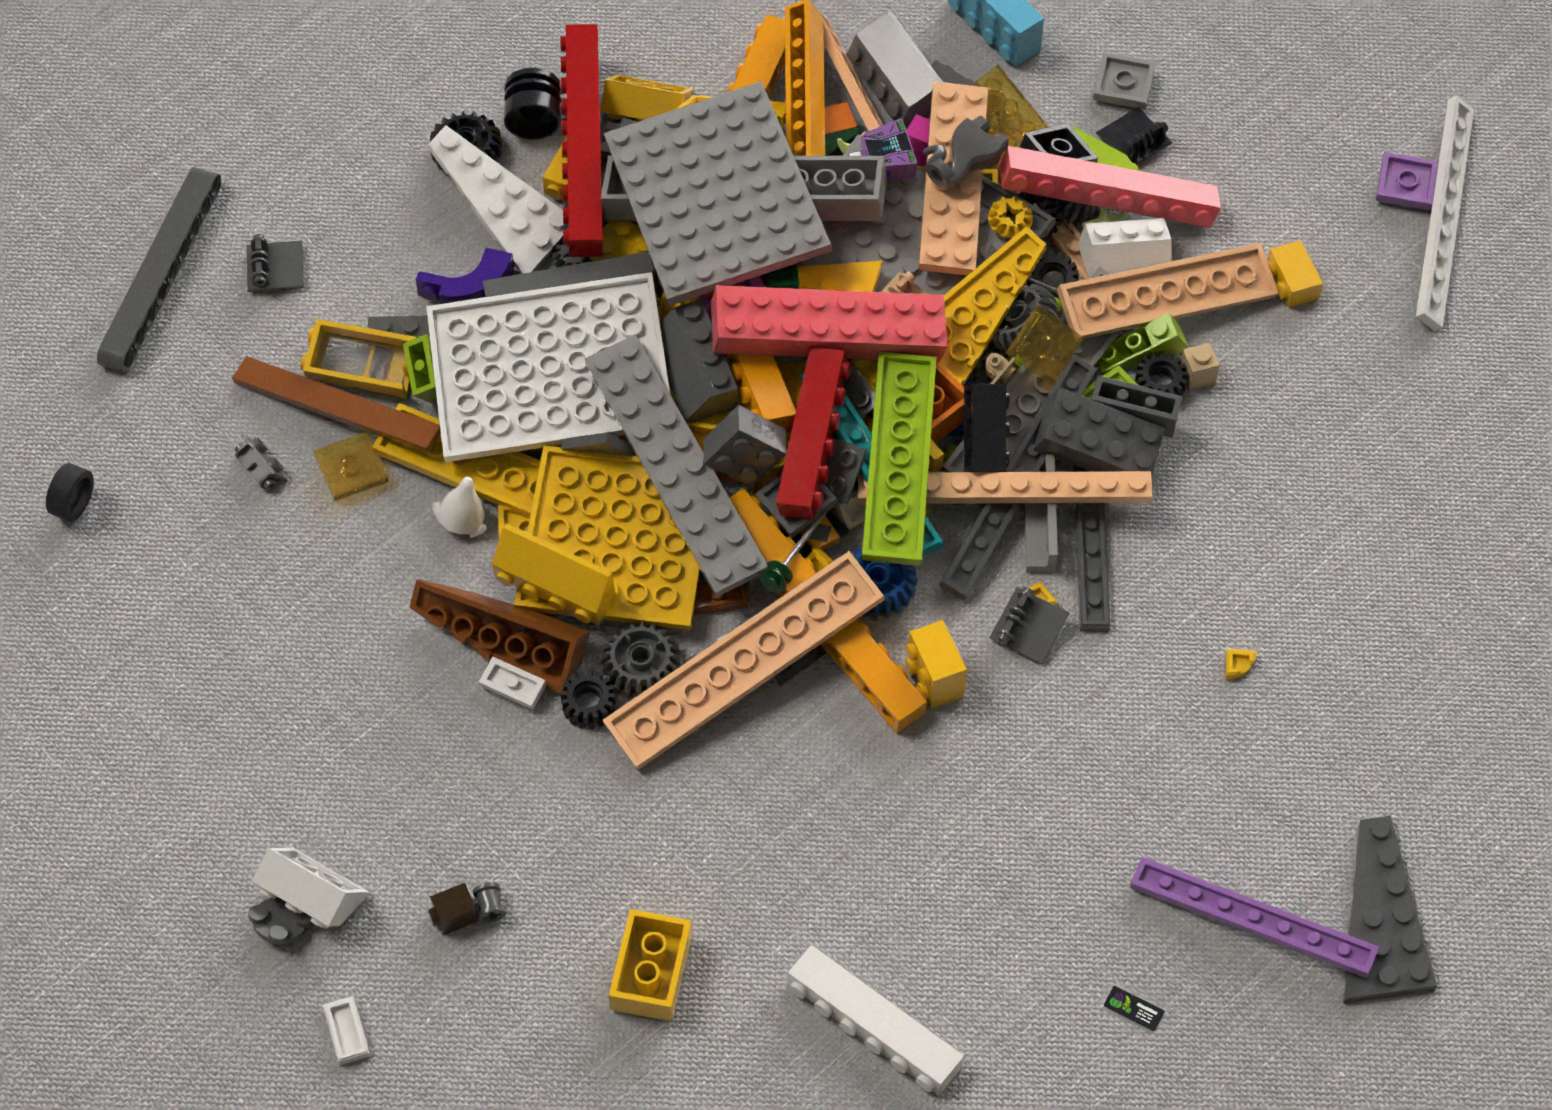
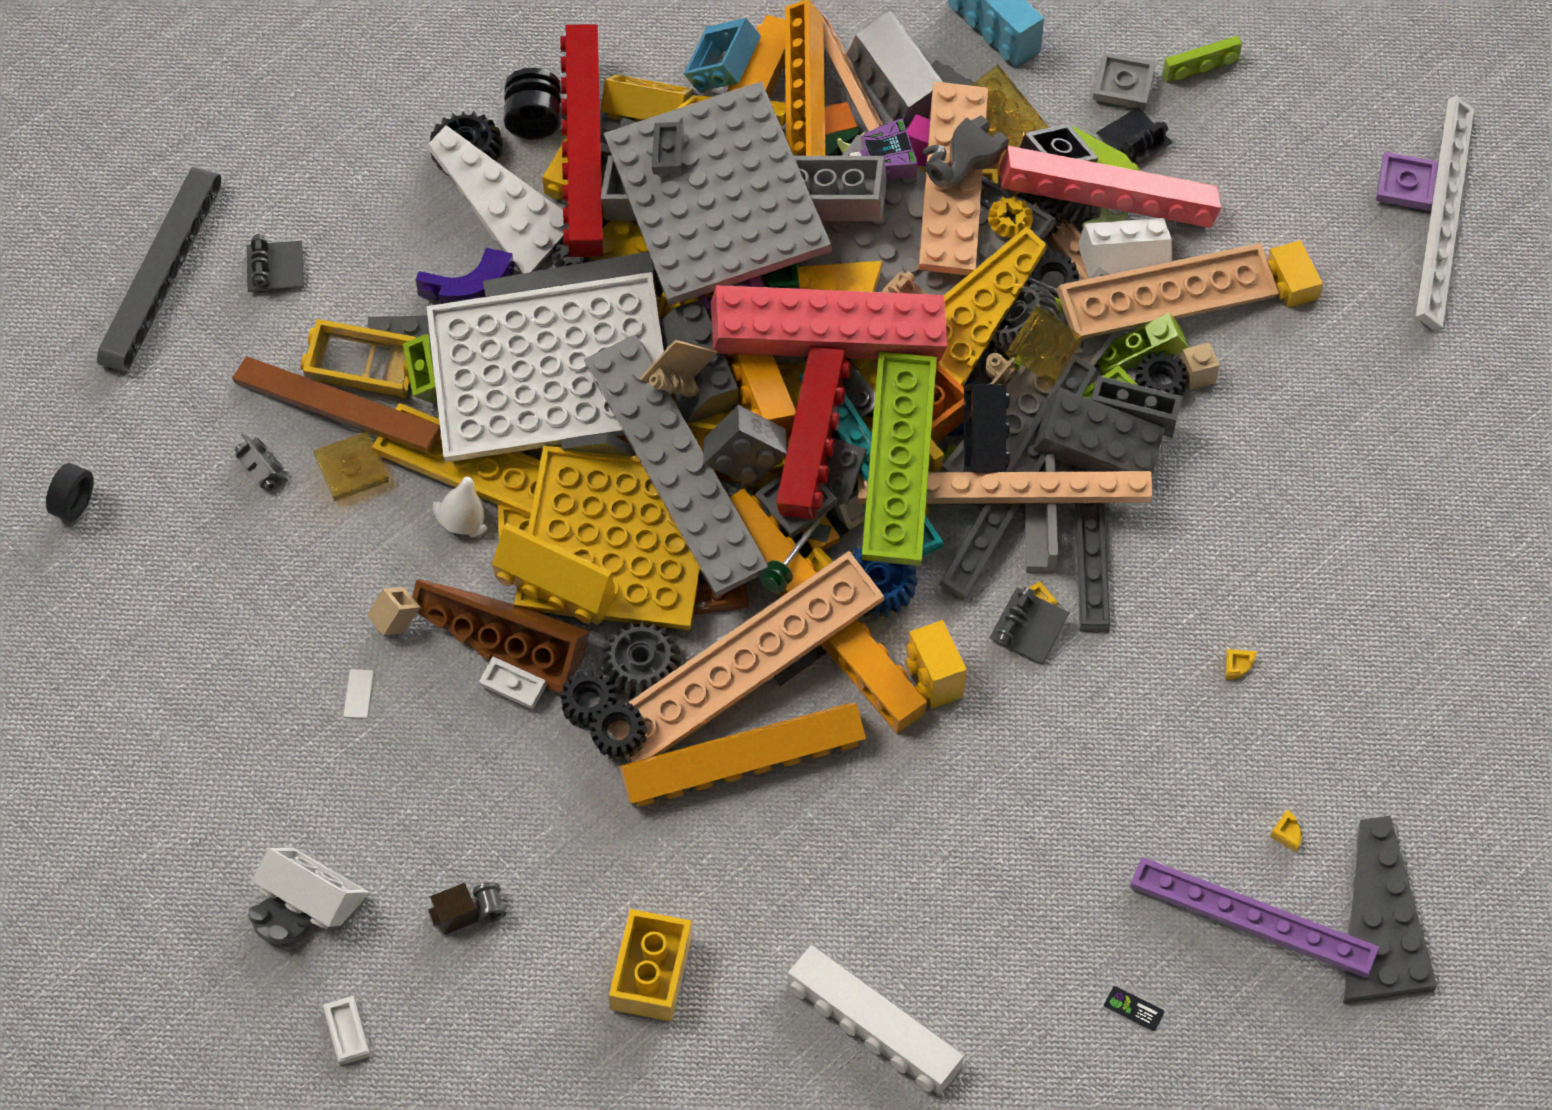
(358, 693): none -> white sticker
(393, 611): none -> tan brick
(618, 747): none -> black tyre
(667, 148): none -> dark grey plate
(678, 367): none -> tan hinge
(739, 43): none -> dark azure window
(741, 753): none -> light orange brick
(1202, 59): none -> lime plate
(1287, 831): none -> yellow tile

